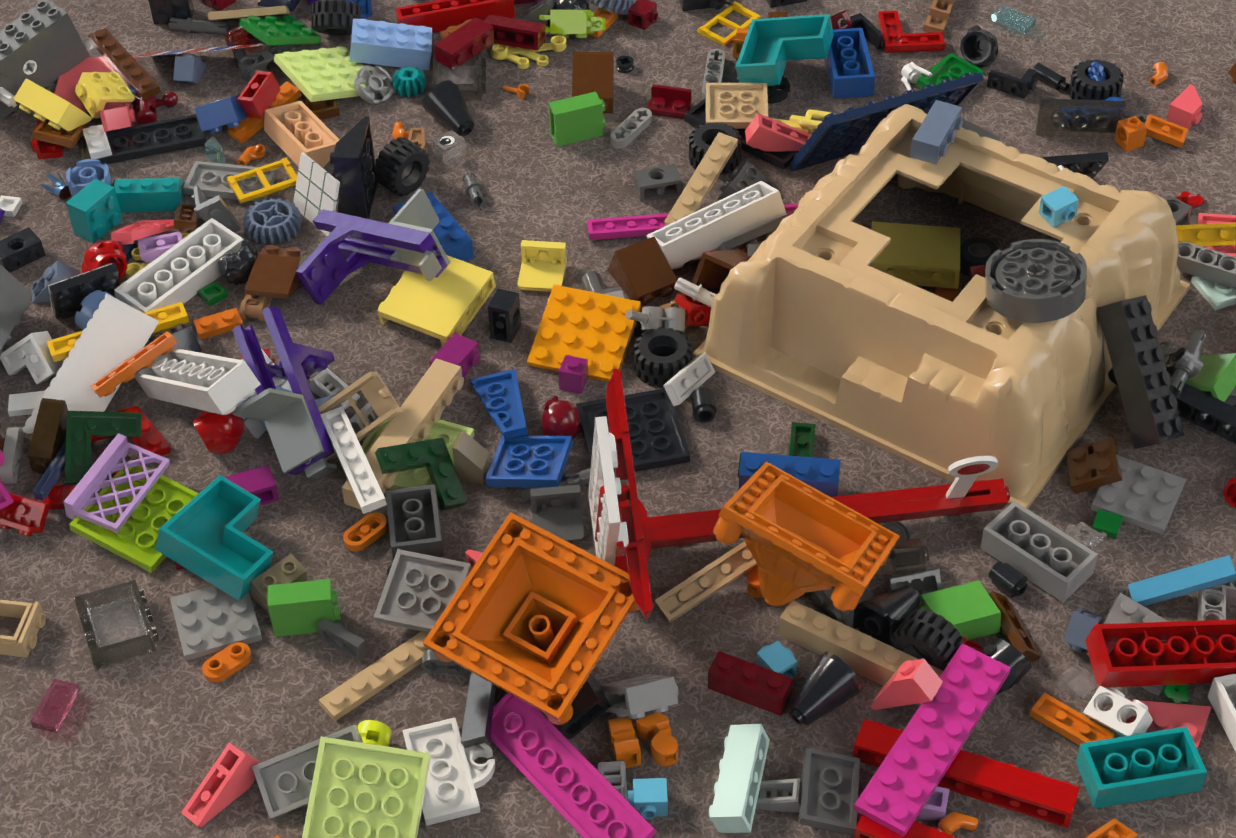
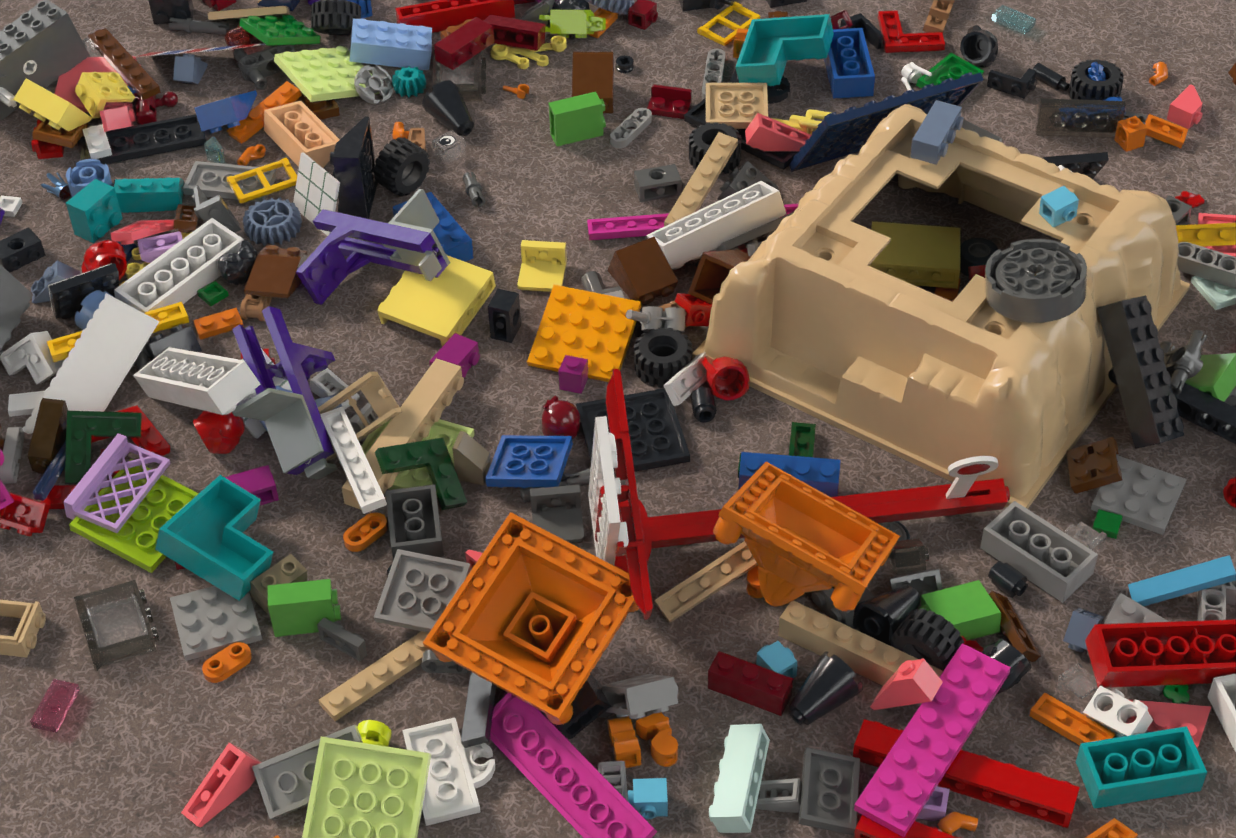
(127, 370): orange plate -> none
(259, 94): red brick -> none
(502, 401): blue wing -> none
(696, 292): white axle -> none
(725, 376): none -> red helmet

